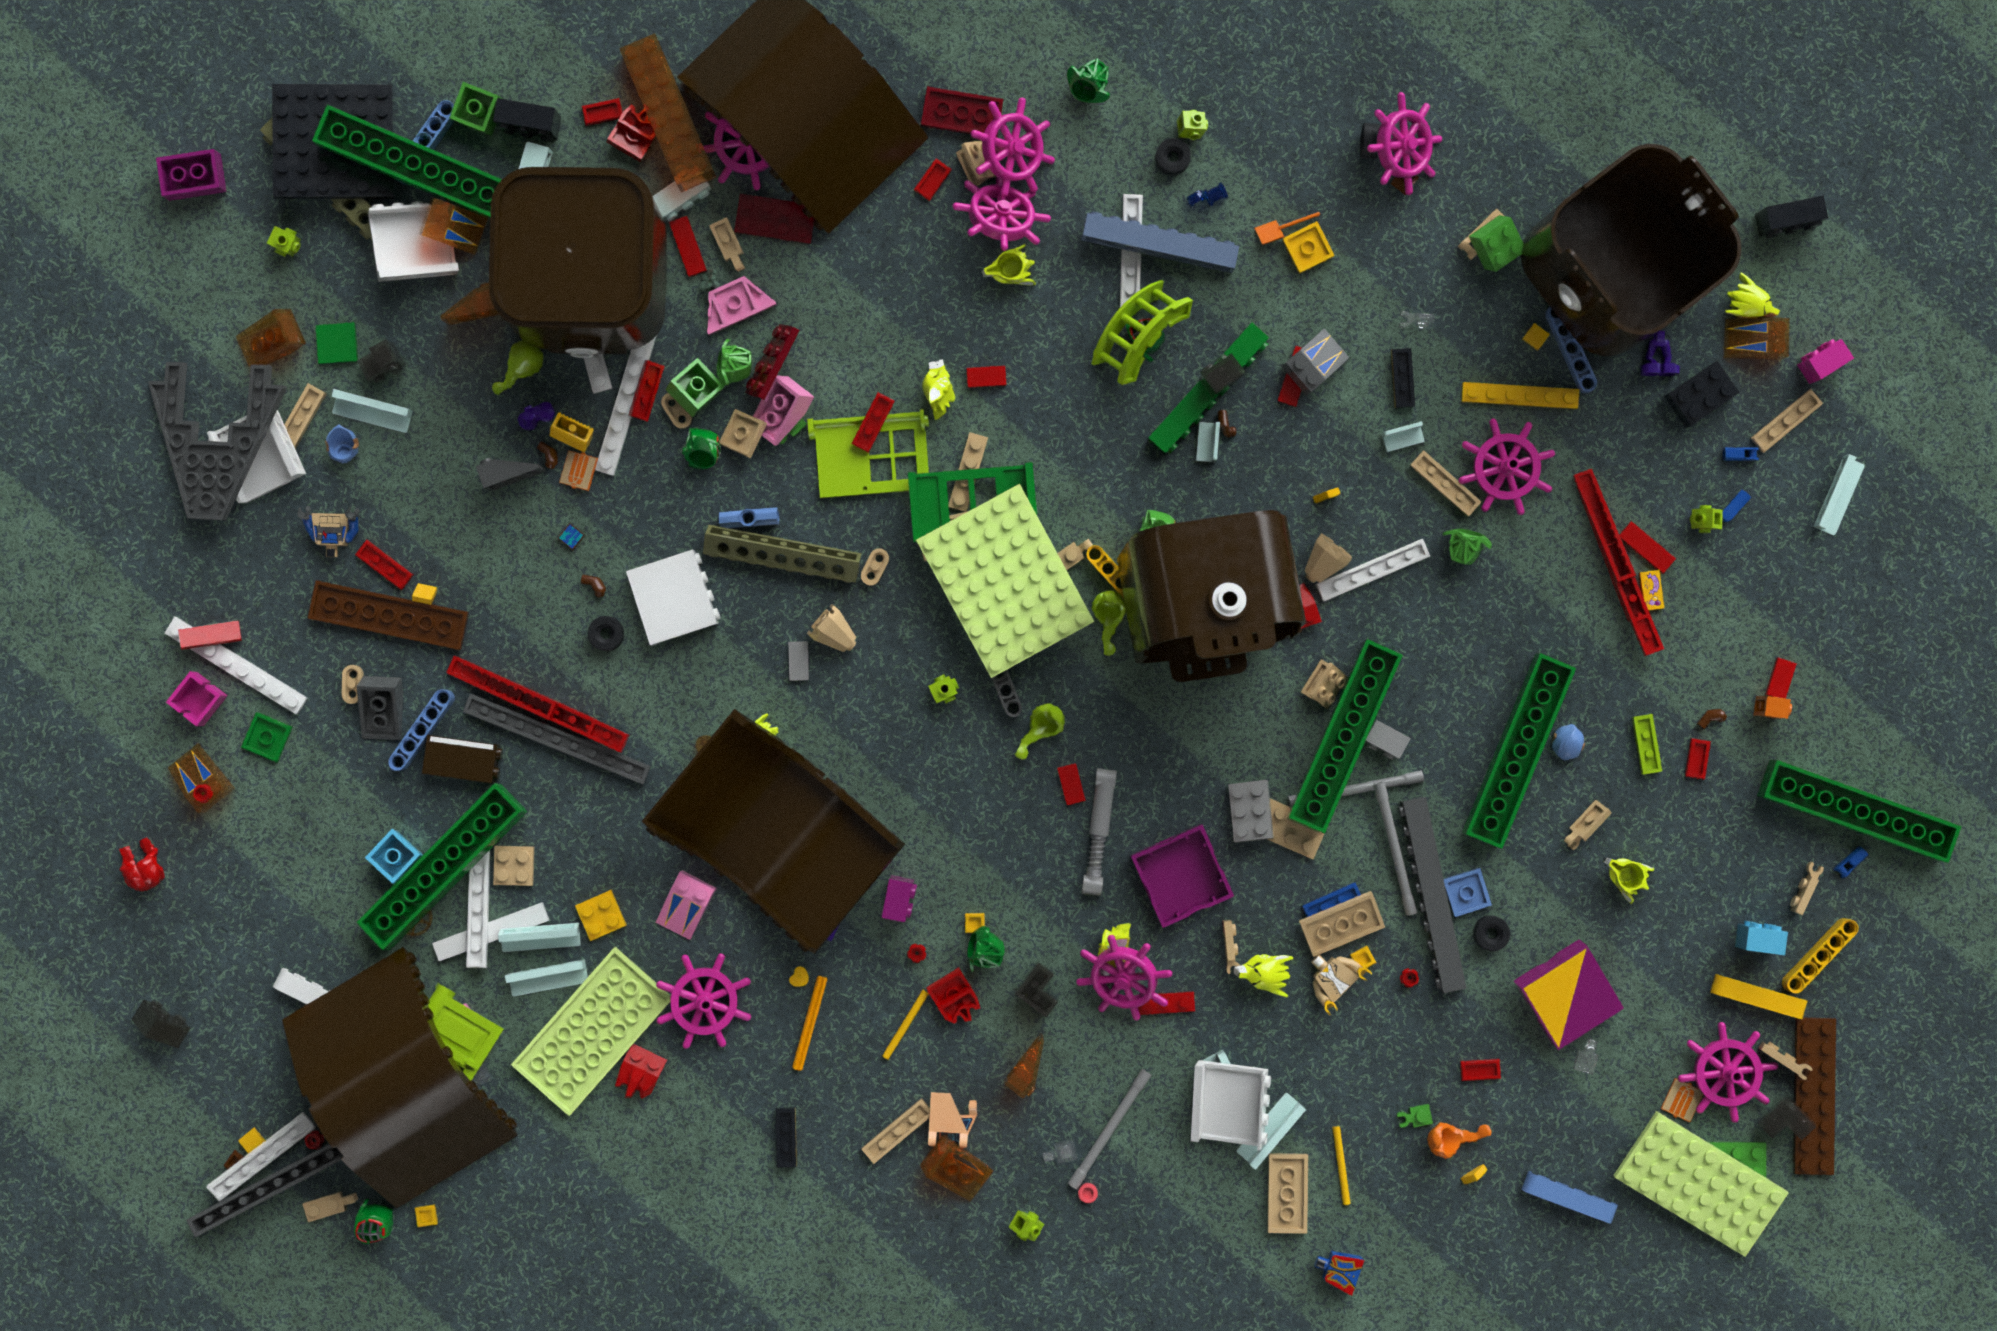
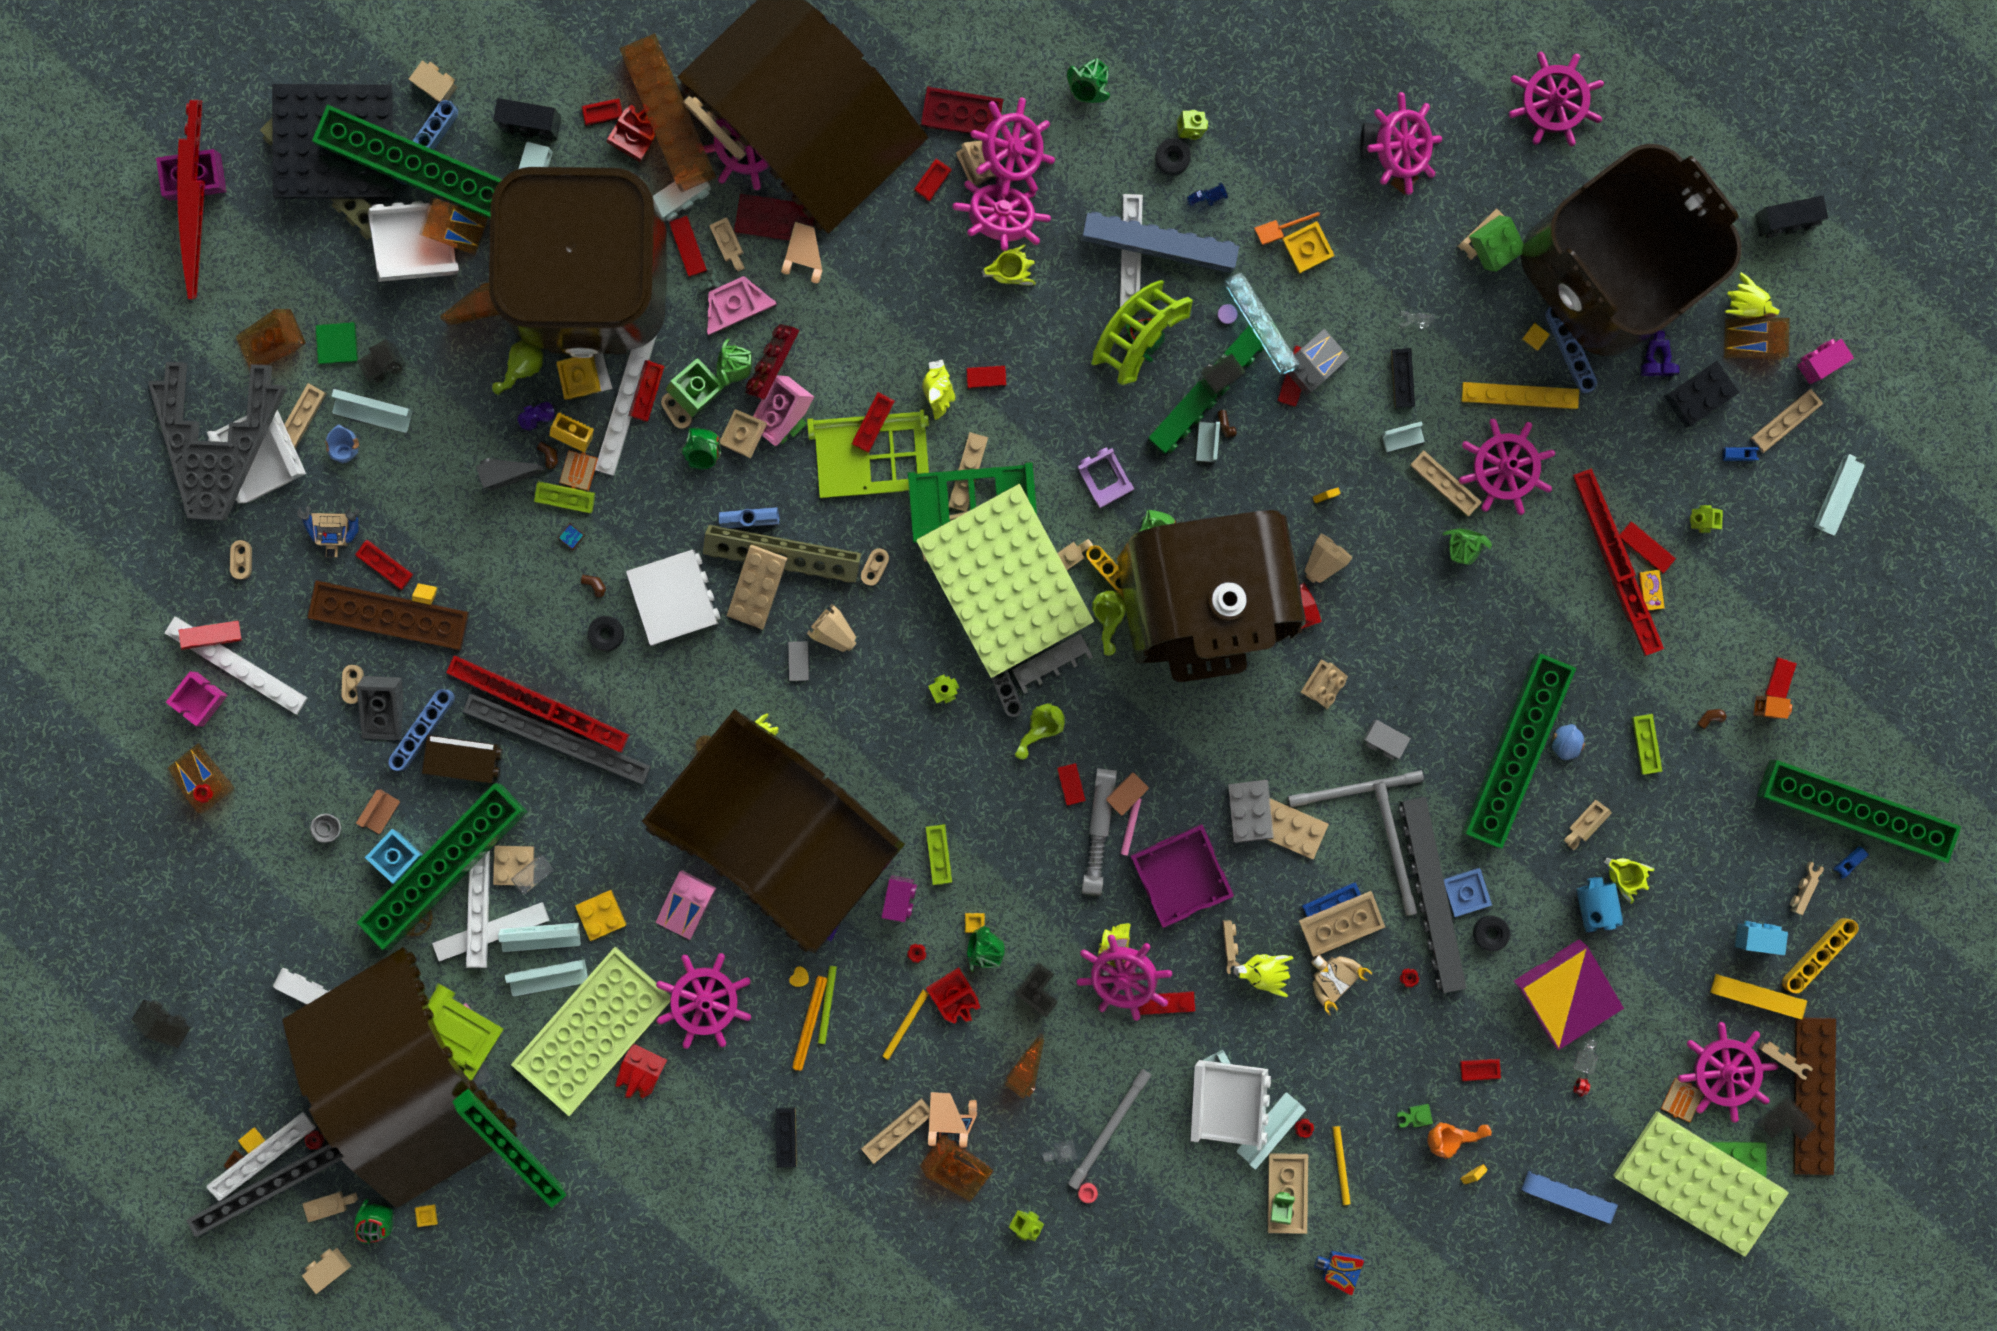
(146, 872): red hair -> none
(190, 197): none -> red slope
(238, 560): none -> tan plate
(266, 737): green tile -> none
(284, 241): lime brick -> none
(320, 830): none -> light grey hair
(326, 1270): none -> tan brick
(378, 811): none -> nougat panel
(432, 82): none -> tan brick
(475, 108): bright green brick -> none
(509, 1148): none -> green brick
(532, 874): none -> clear tile
(564, 497): none -> lime plate
(578, 377): none -> yellow plate
(720, 133): none -> tan plate
(757, 587): none -> tan plate
(804, 251): none -> light nougat flag
(827, 1004): none -> lime bar
(939, 854): none -> lime plate
(1051, 661): none -> light grey hinge
(1112, 492): none -> lavender window
(1127, 793): none -> nougat panel
(1130, 827): none -> bright pink bar
(1227, 314): none -> lavender tile
(1261, 323): none -> clear light blue plate
(1282, 1208): none -> bright green bracket
(1304, 1123): none -> red plate
(1344, 736): green brick -> none
(1363, 957): yellow tile -> none
(1372, 570): white tile -> none
(1556, 99): none -> dark pink piece
(1583, 1088): none -> red plate
(1599, 905): none -> dark azure cylinder
(1697, 758): red tile -> none
(1735, 505): blue bar -> none

